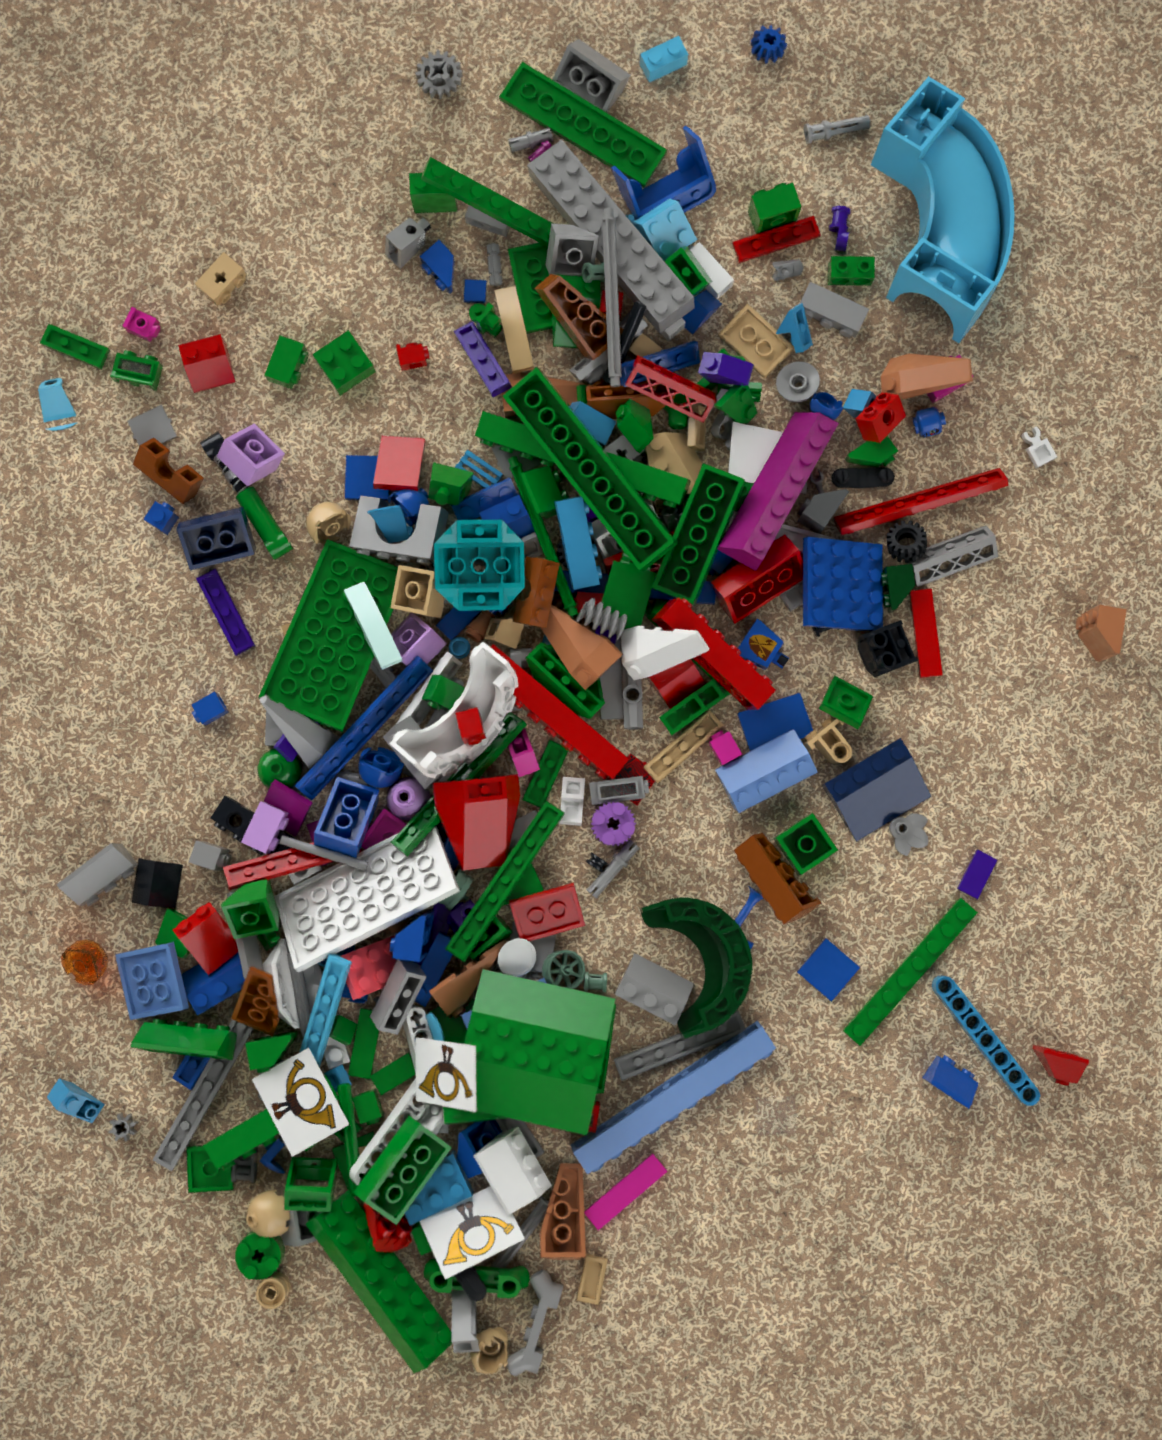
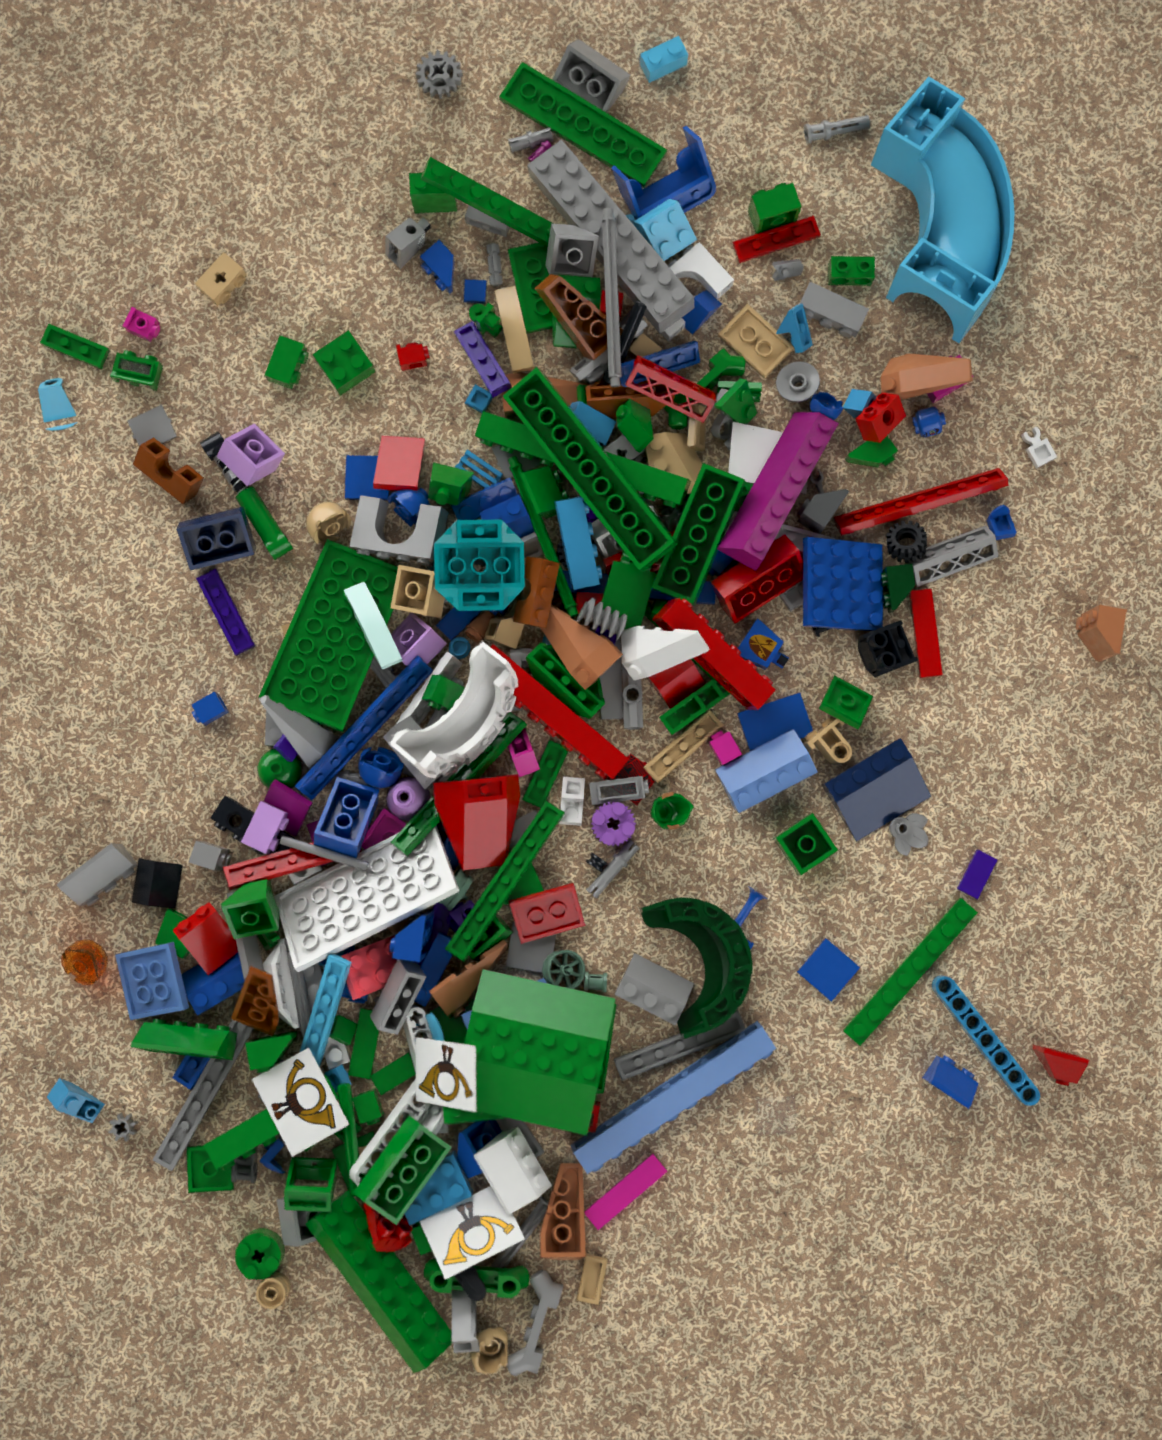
(161, 517): blue brick -> none
(207, 363): red slope -> none
(267, 1214): tan cylinder -> none
(392, 523): dark azure piece -> none
(471, 726): red brick -> none
(479, 399): none -> dark azure tile
(517, 957): white piece -> none
(593, 272): sand green bush -> none
(671, 810): none -> green hair
(688, 270): green brick -> none
(725, 369): dark purple slope -> none
(766, 49): blue gear -> none
(775, 879): dark orange wedge -> none
(838, 225): dark purple connector -> none
(863, 477): black piece -> none
(1000, 523): none -> blue plate

